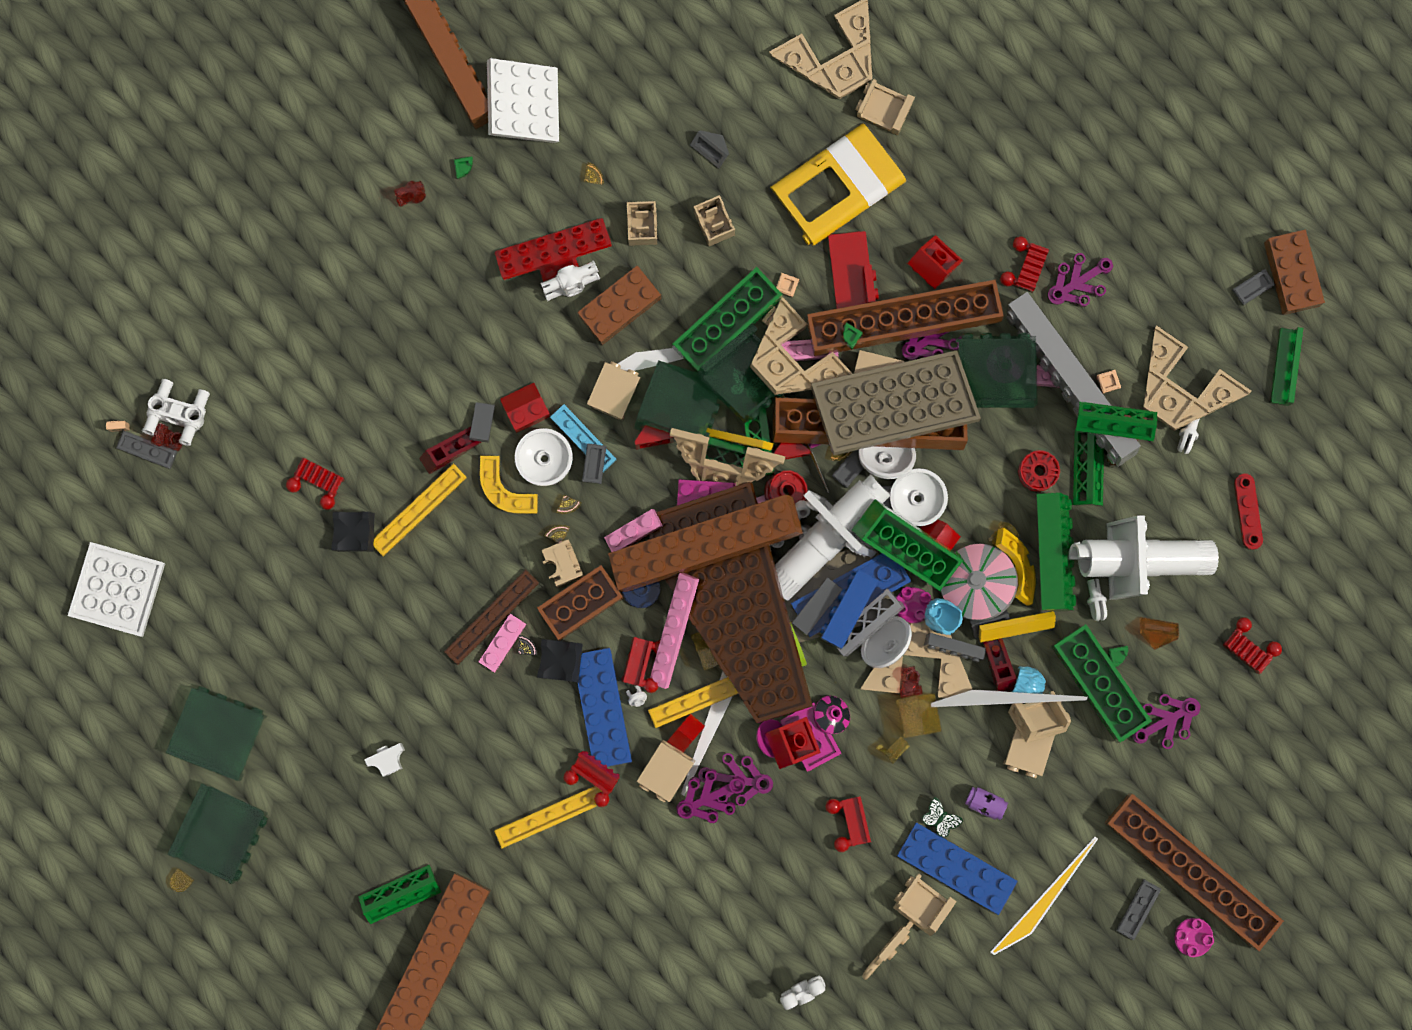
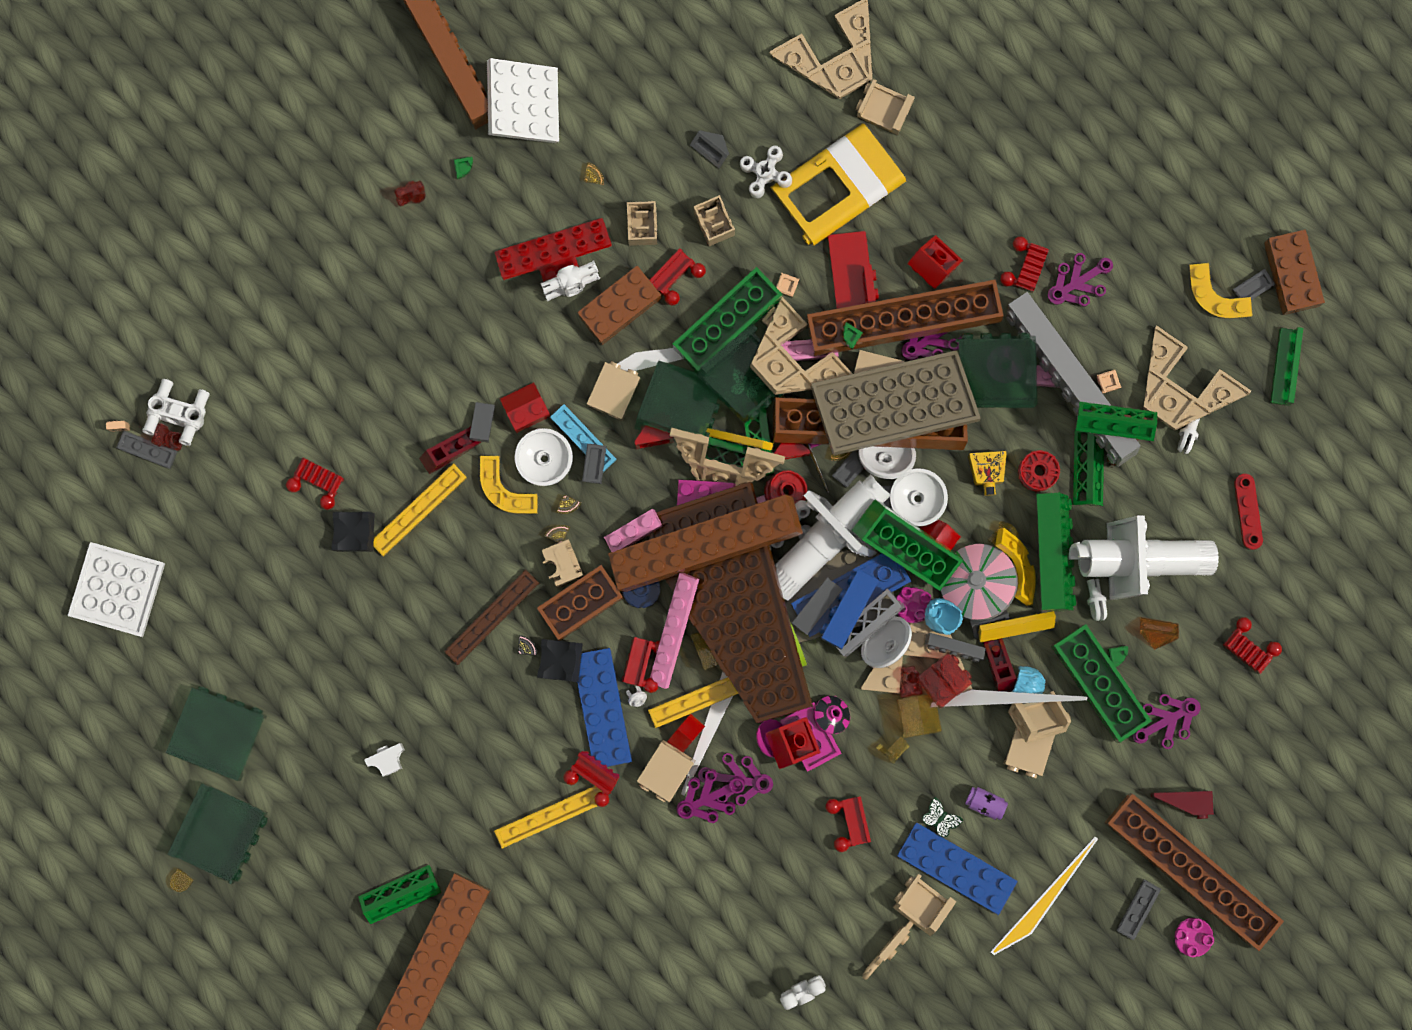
(502, 643): bright pink plate -> none
(672, 271): none -> red gear
(764, 166): none -> white gear
(944, 680): none -> clear red plate
(988, 469): none -> yellow torso
(1193, 802): none -> dark red slope
(1212, 302): none -> yellow plate

